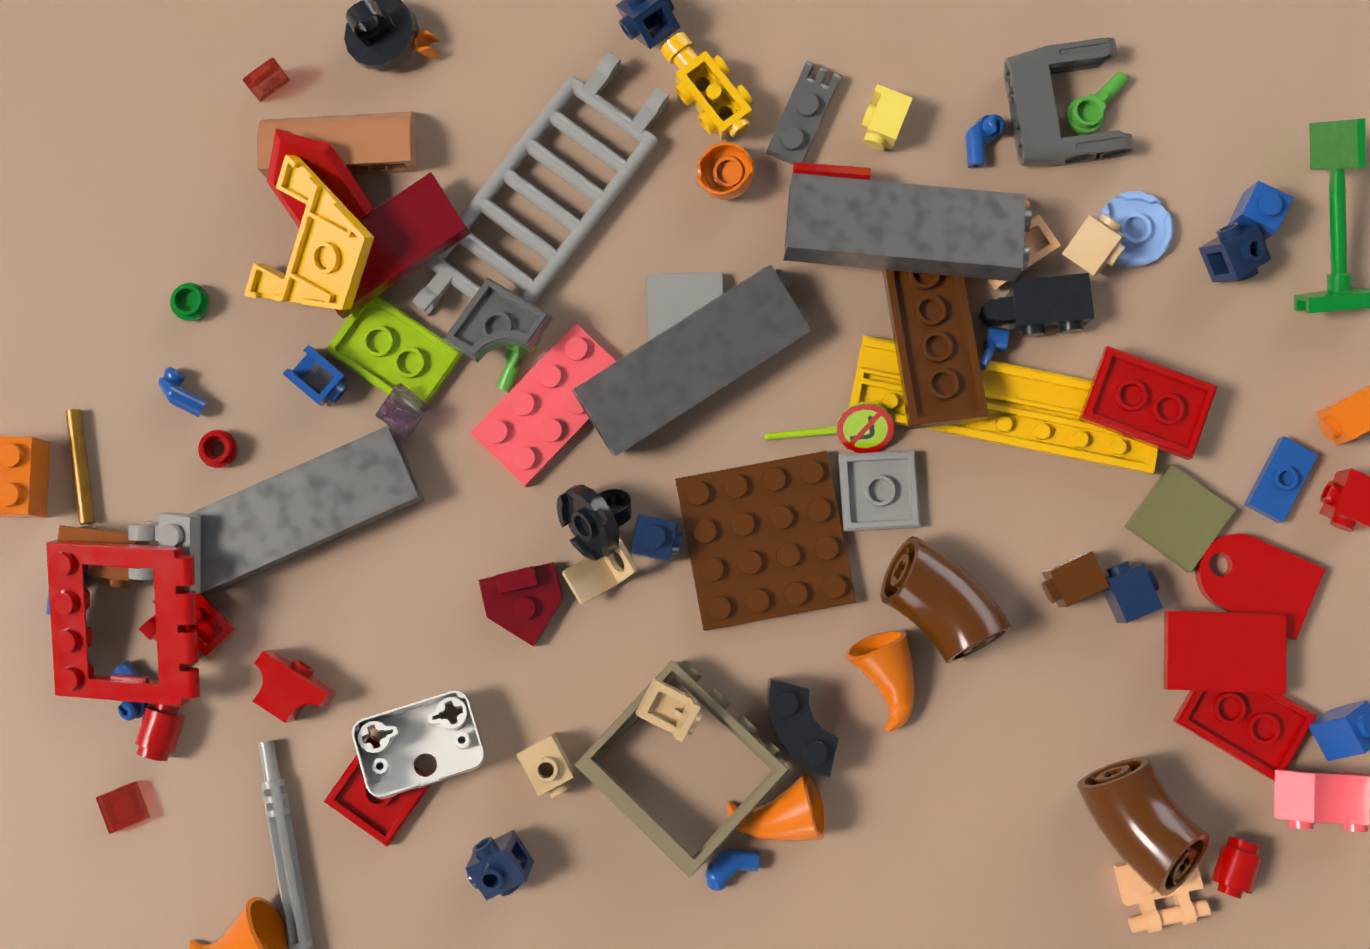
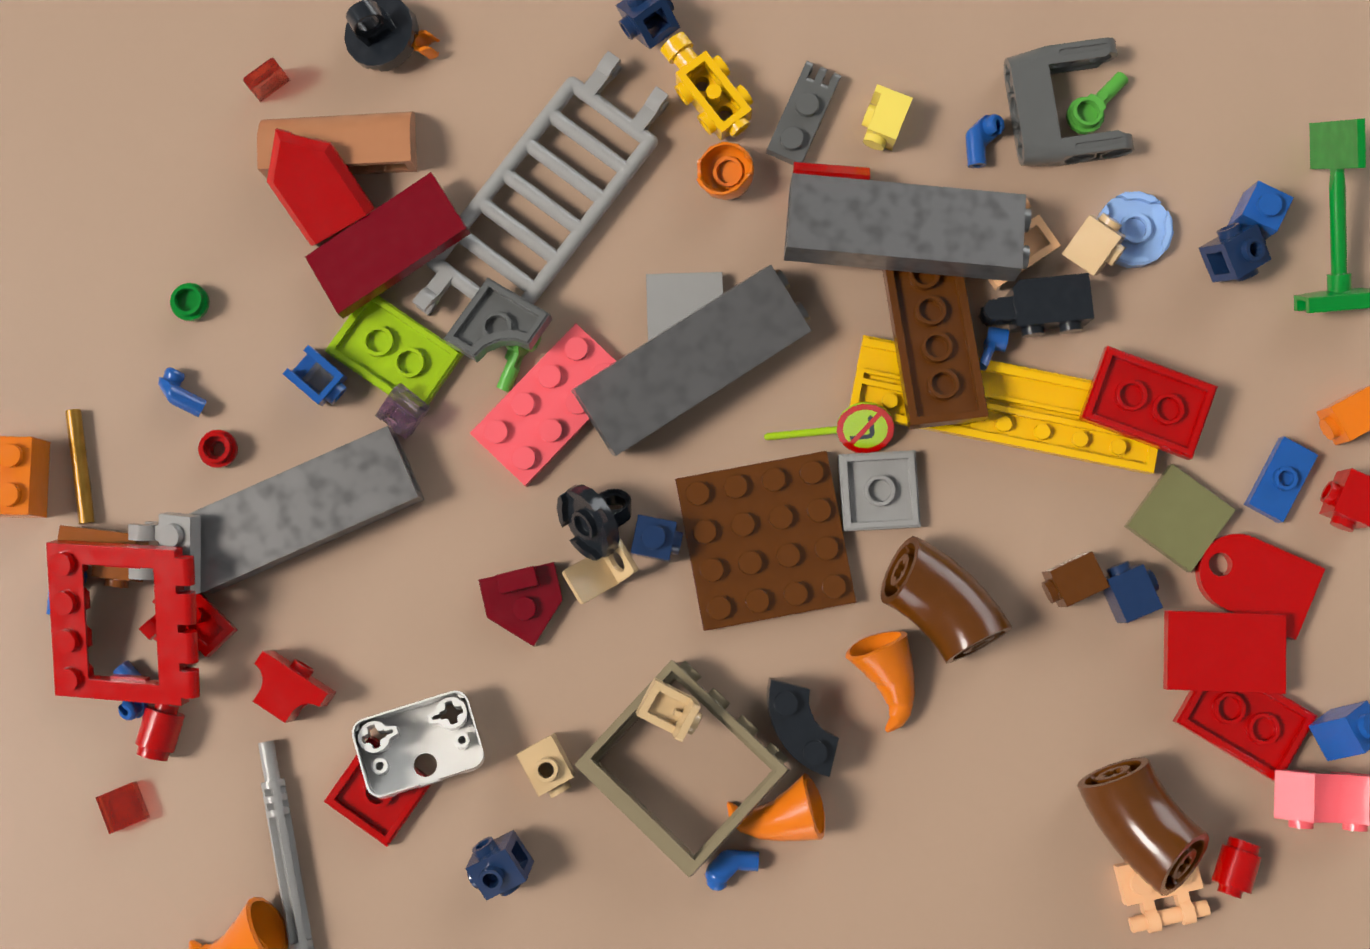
(327, 250): yellow wing -> none

